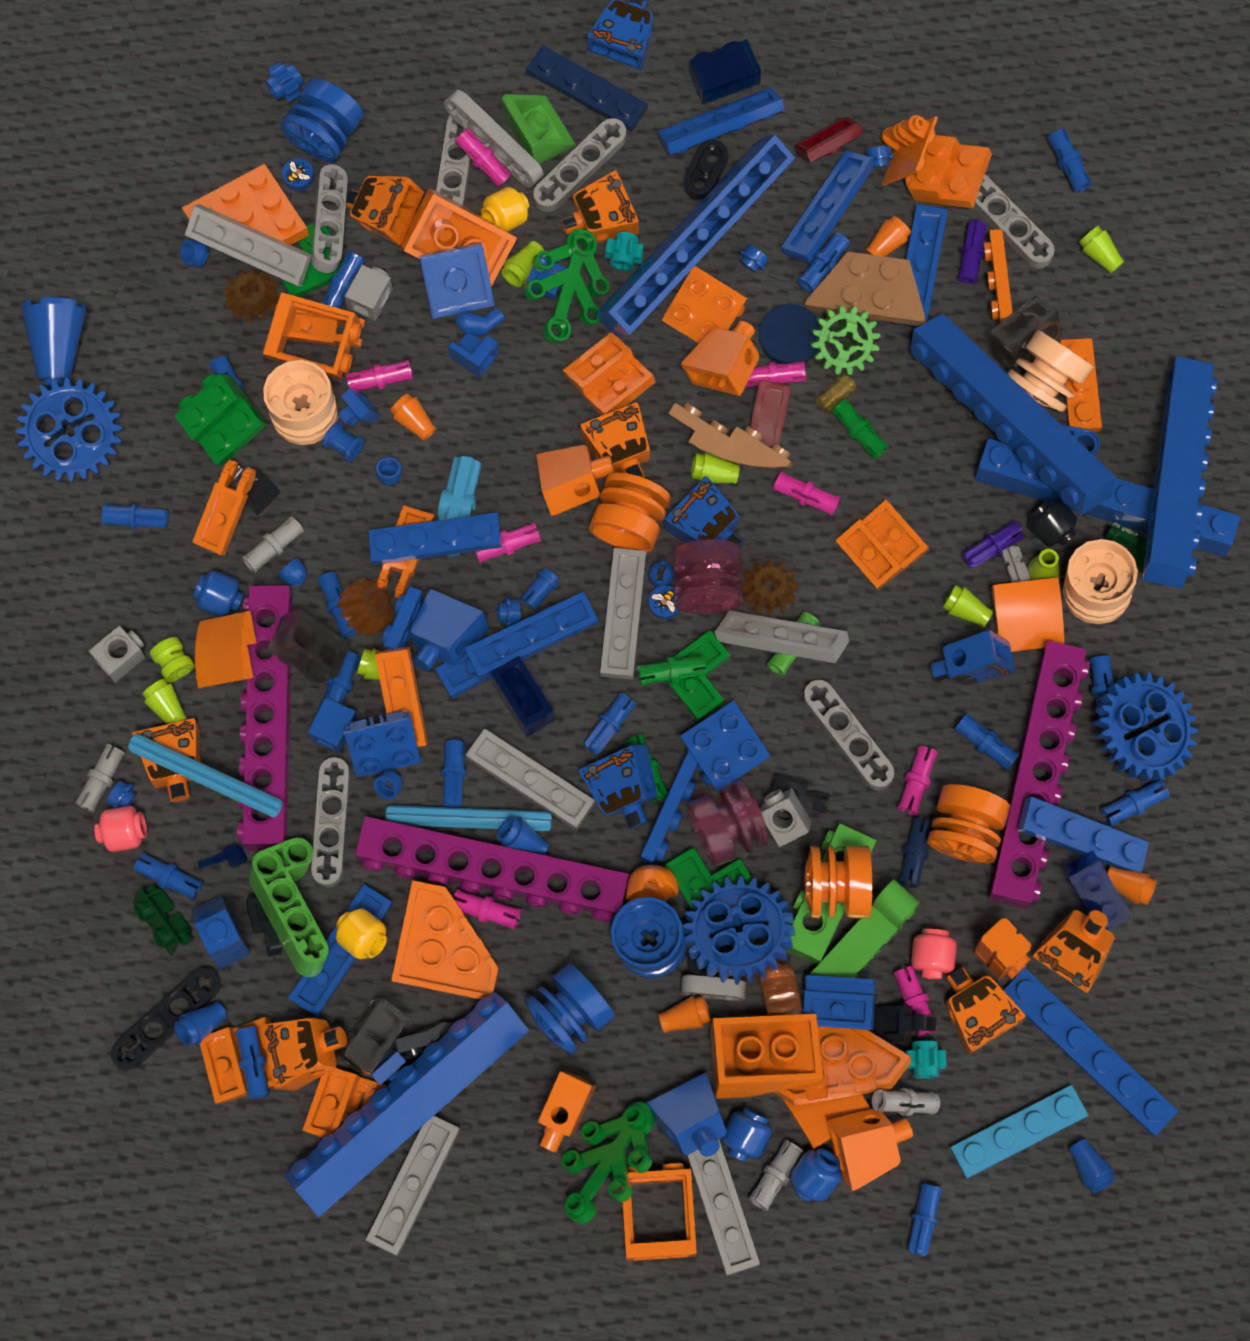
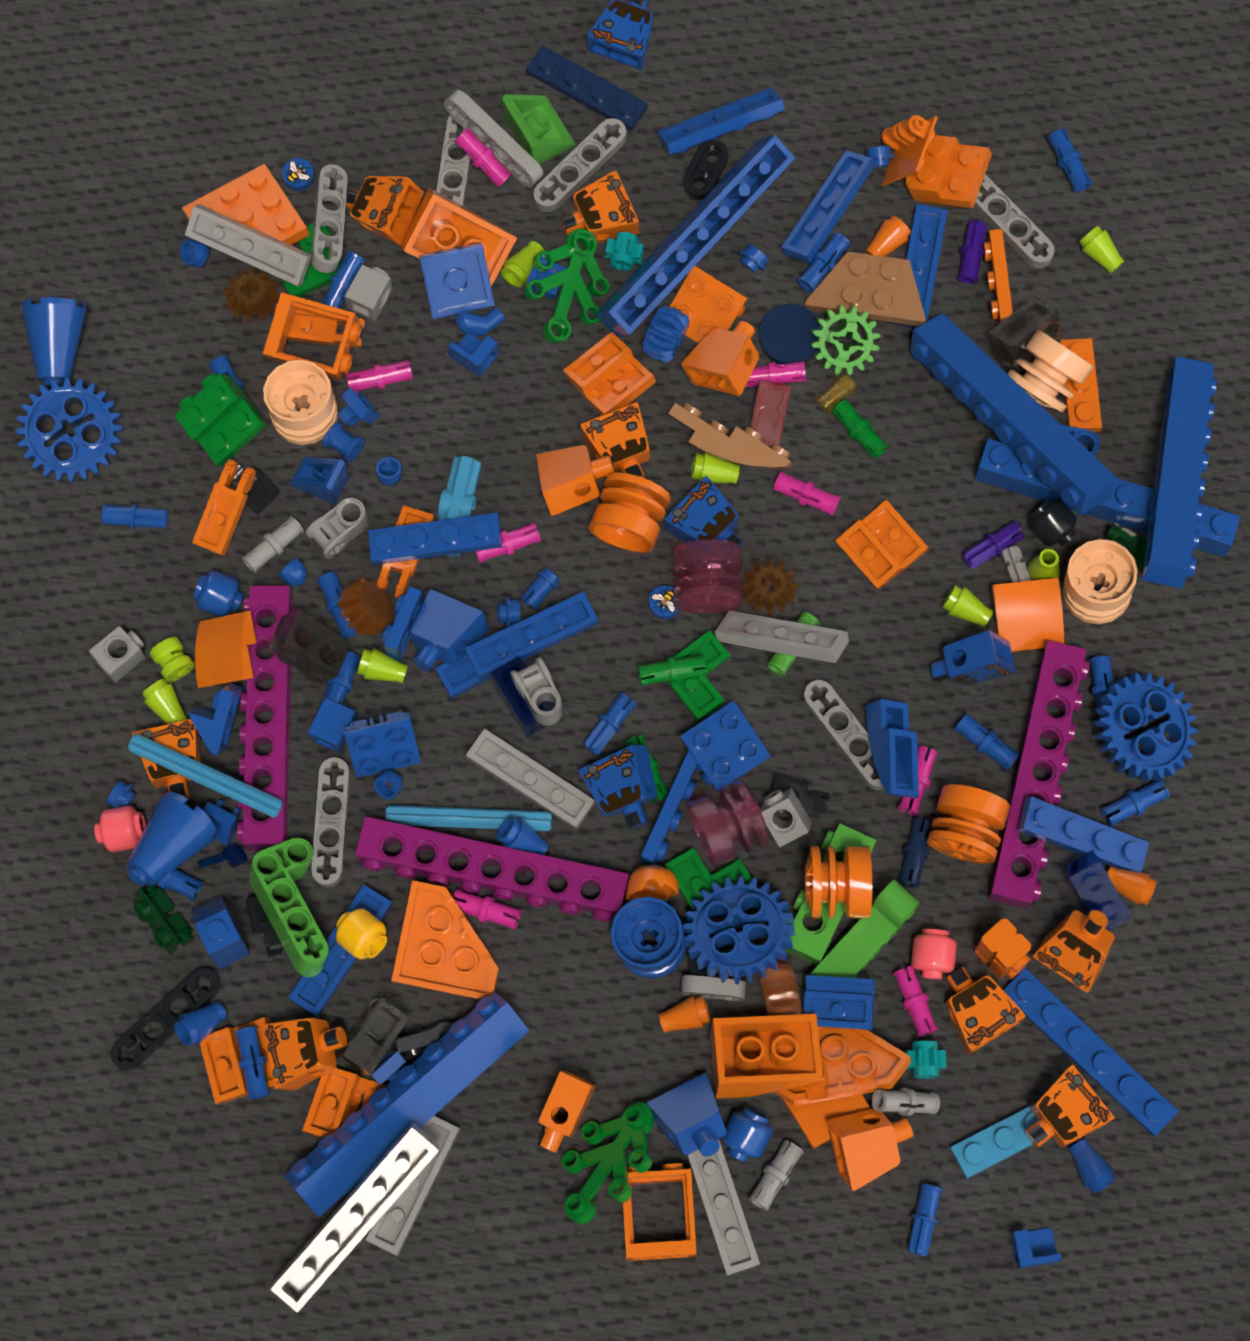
(100, 778): light grey pin -> none
(169, 839): none -> blue cone
(217, 726): none -> blue slope
(223, 820): none -> blue tile
(284, 82): blue gear -> none
(321, 478): none -> blue slope
(322, 120): blue wheel -> none
(337, 528): none -> light grey piece
(355, 1217): none -> brick
(401, 688): orange plate -> none
(412, 416): orange cone -> none
(453, 772): blue axle -> none
(506, 208): yellow head -> none
(535, 687): none -> light grey piece
(569, 1009): blue wheel -> none
(623, 613): light grey plate -> none
(665, 334): none -> blue gear
(668, 576): blue hinge -> none
(724, 71): clear blue brick -> none
(816, 1175): blue head -> none
(828, 139): dark red plate -> none
(893, 747): none -> blue slope
(897, 1023): black plate -> none
(1034, 1248): none -> blue panel
(1067, 1111): none -> torso

